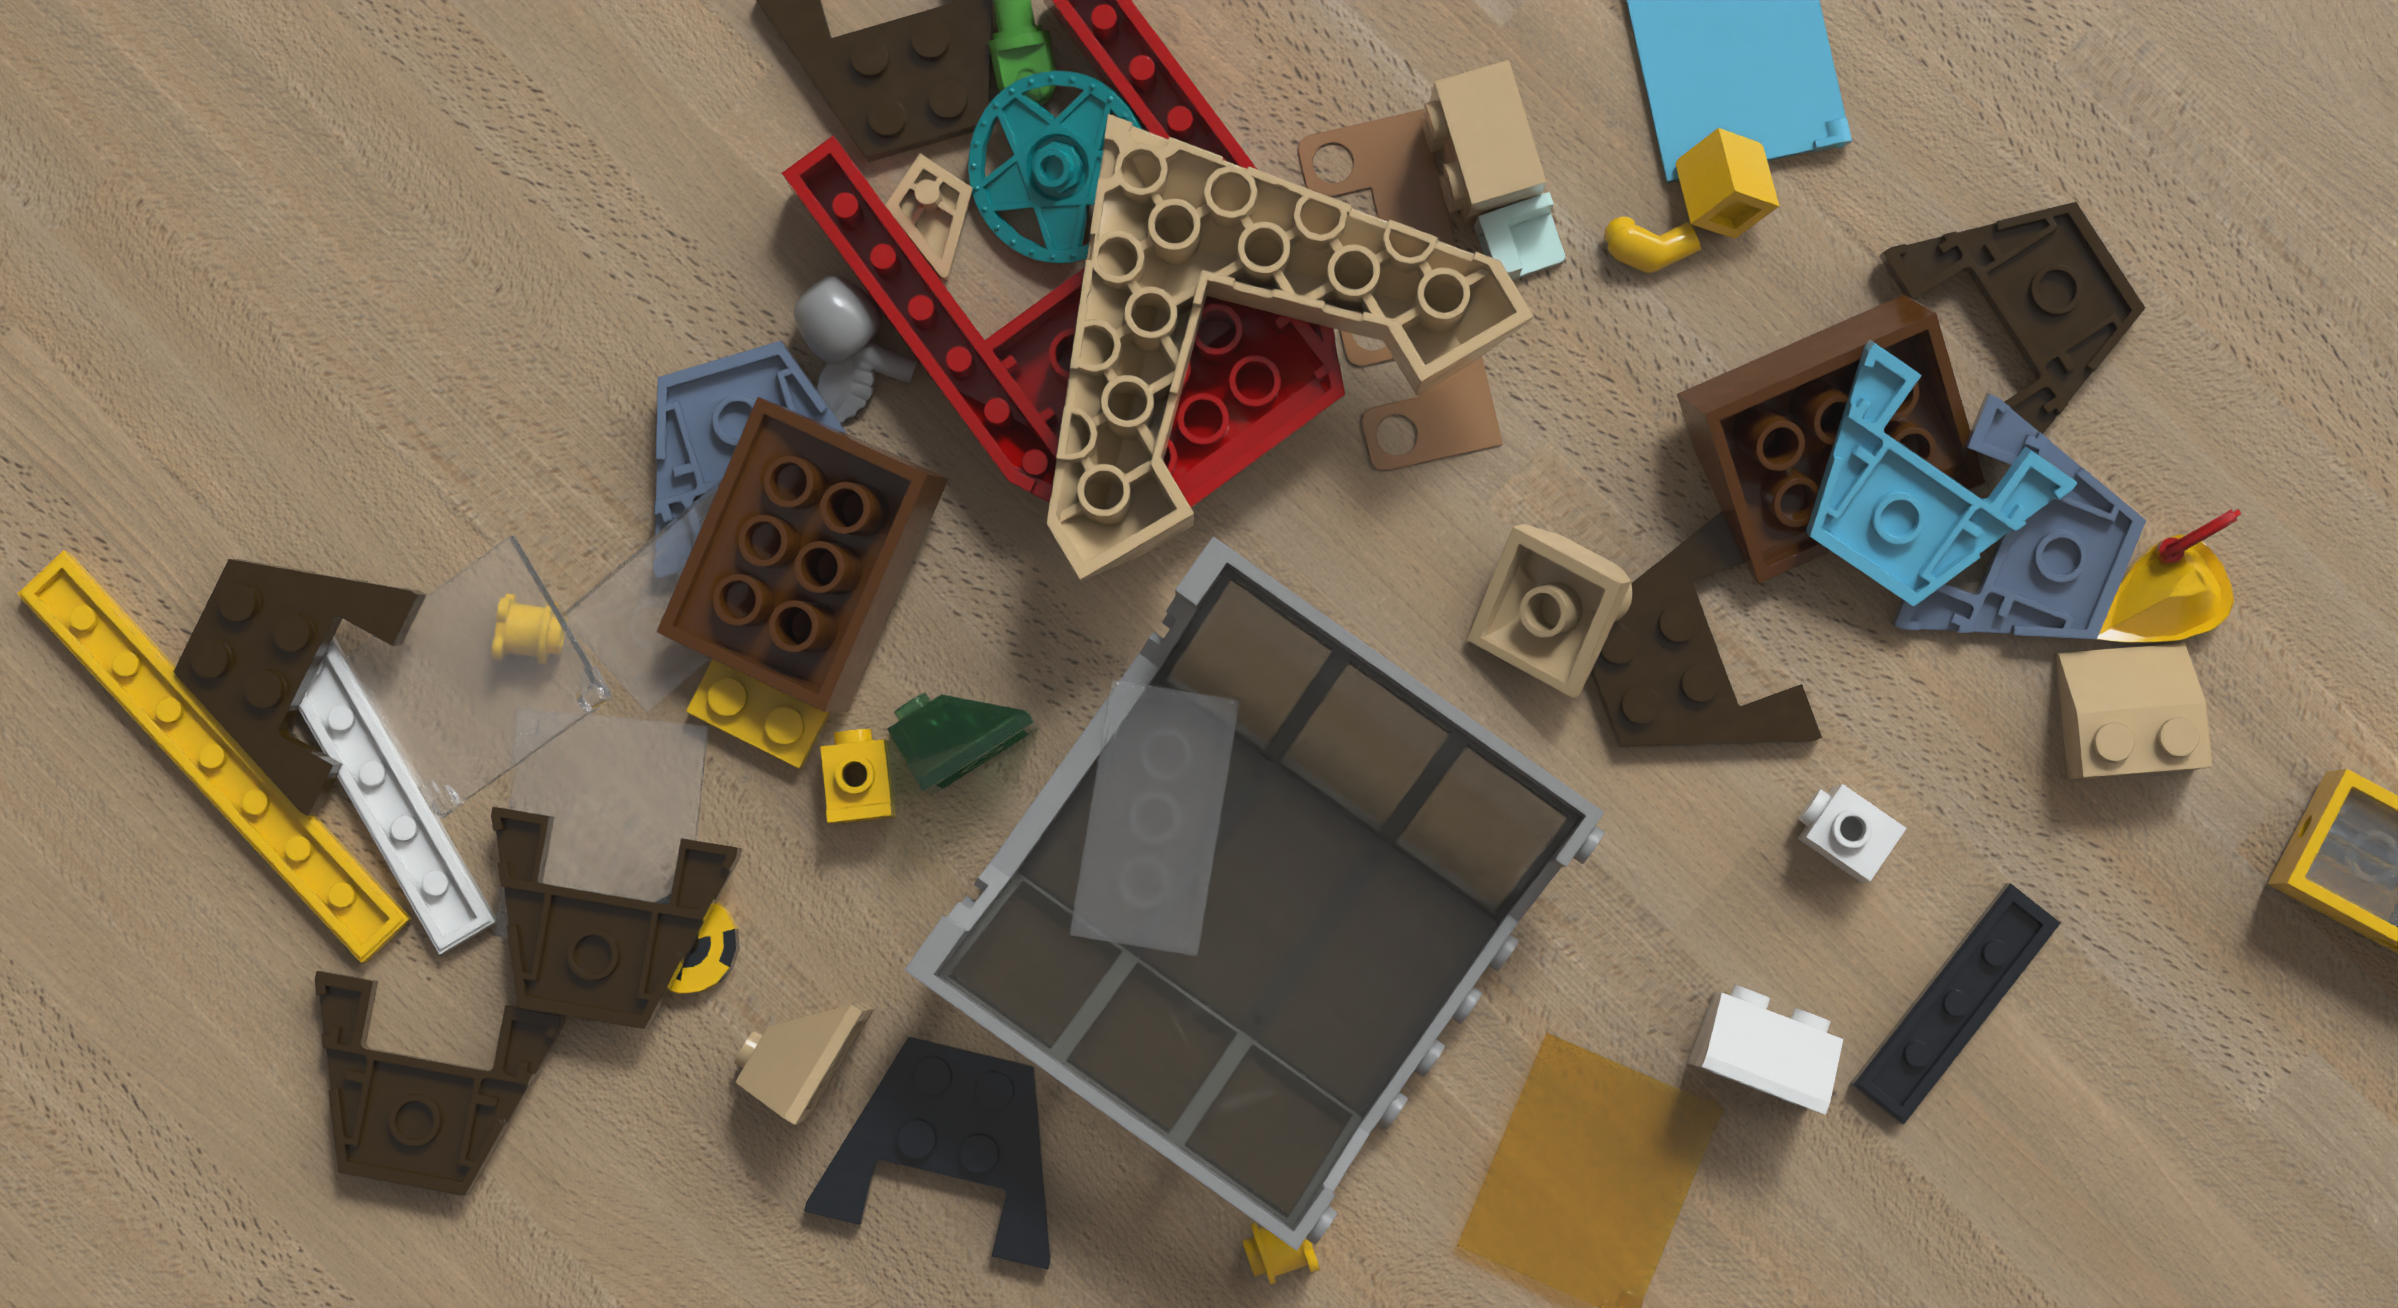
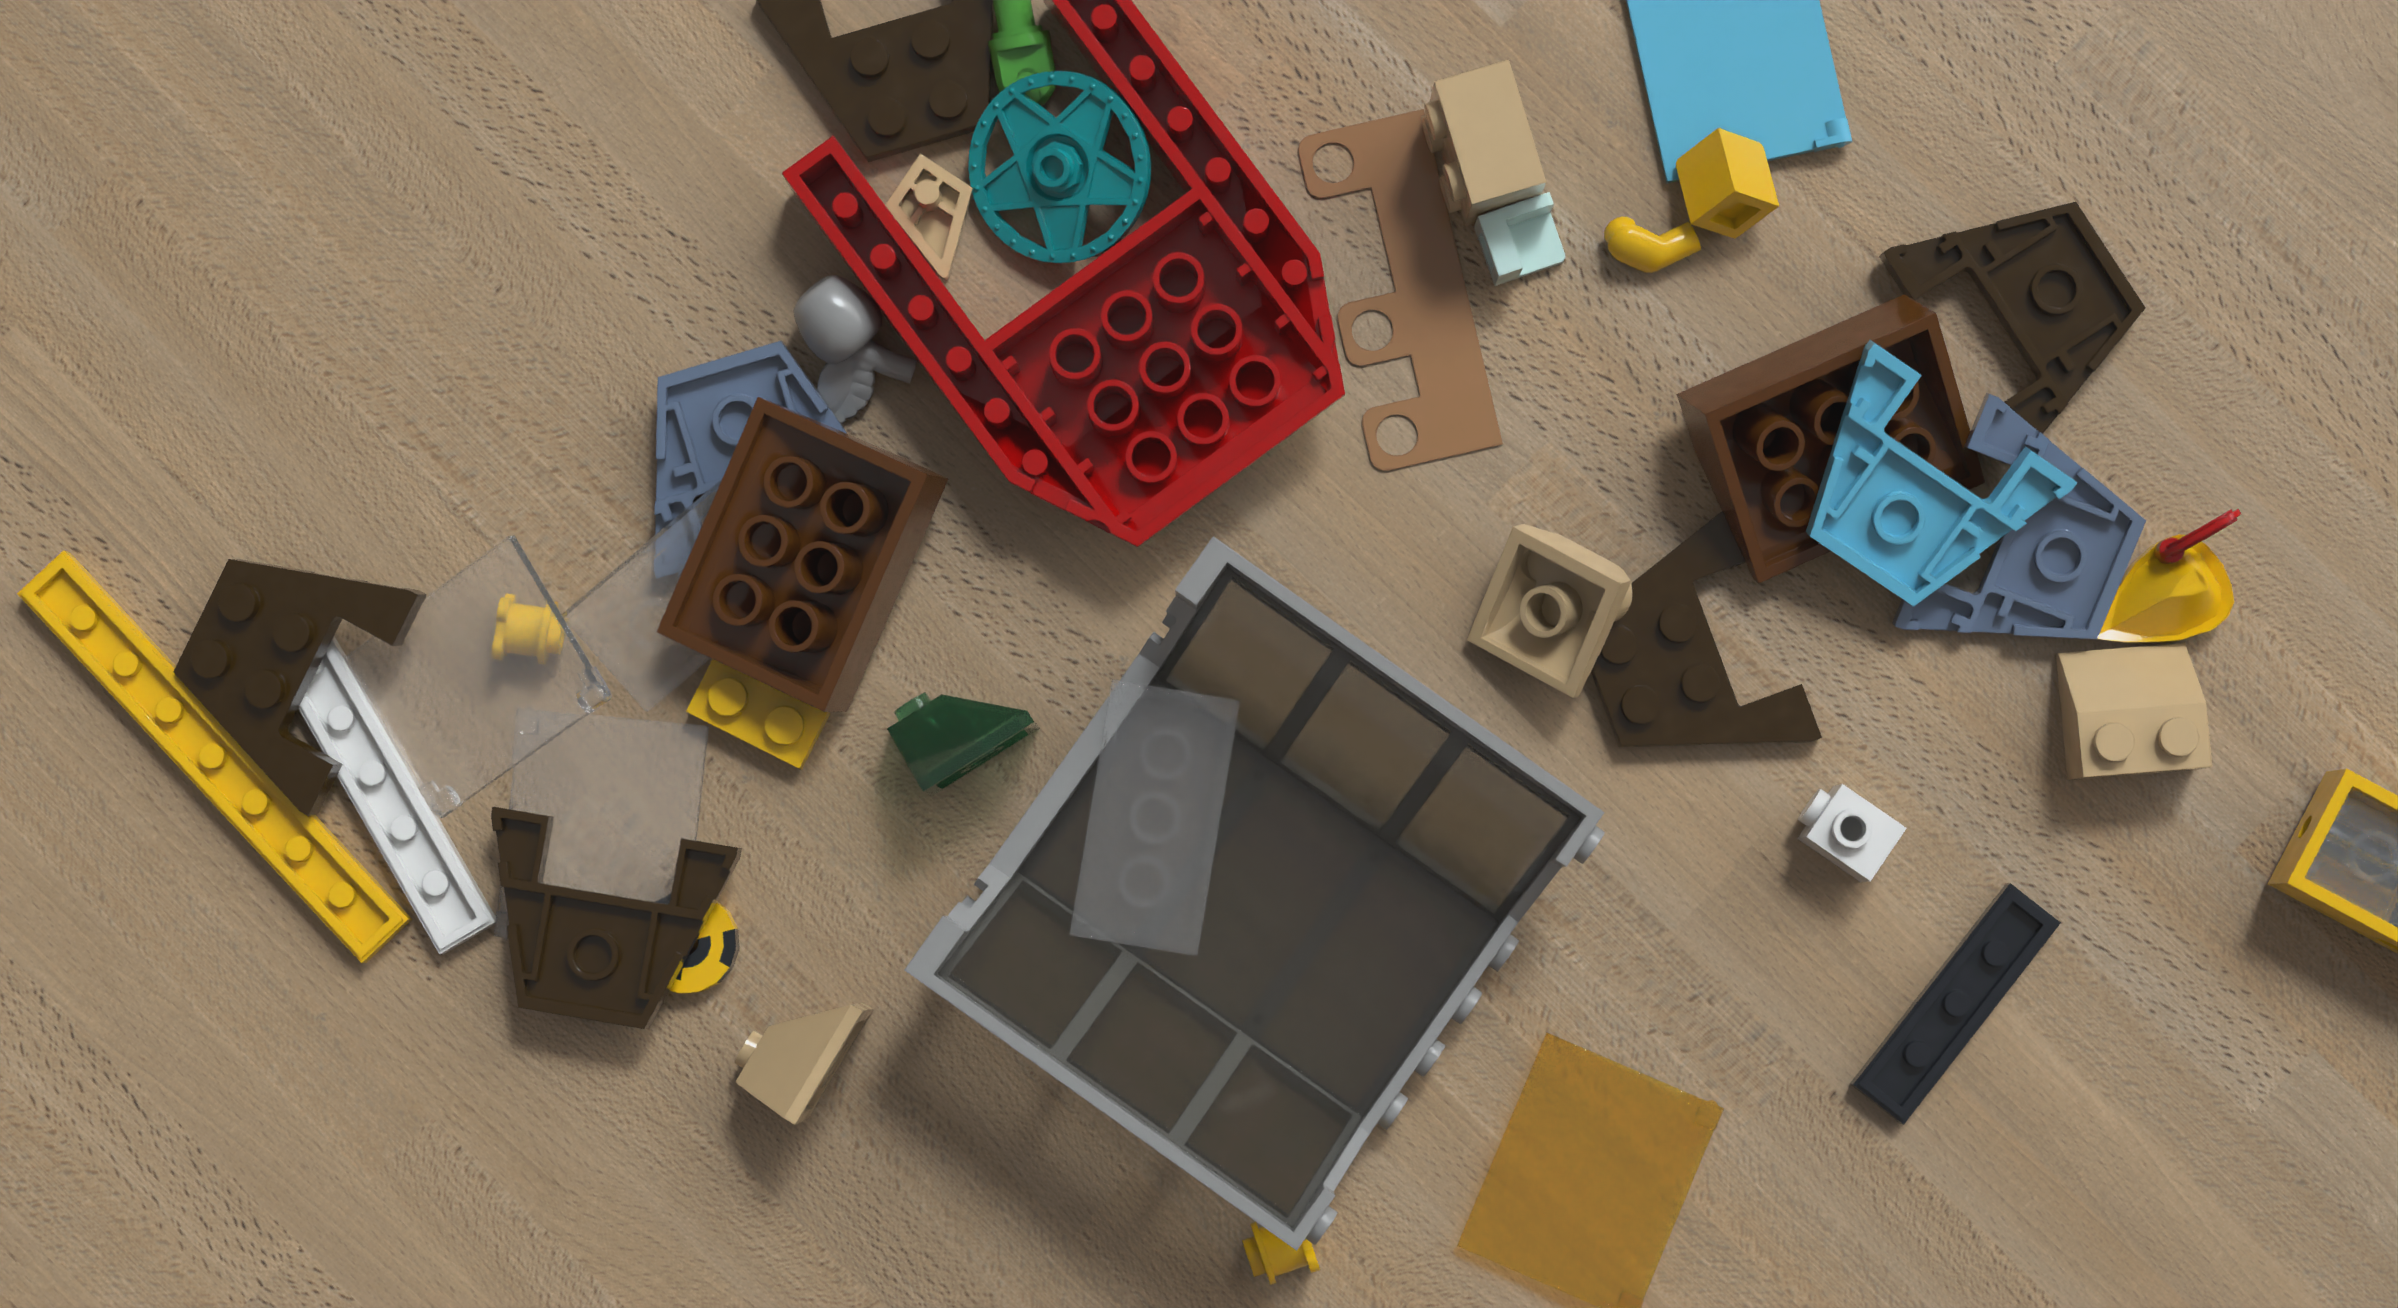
(417, 1115): dark brown wing -> none
(875, 796): yellow brick -> none
(954, 1118): black wing -> none
(1192, 227): tan wedge -> none
(1768, 1051): white slope -> none

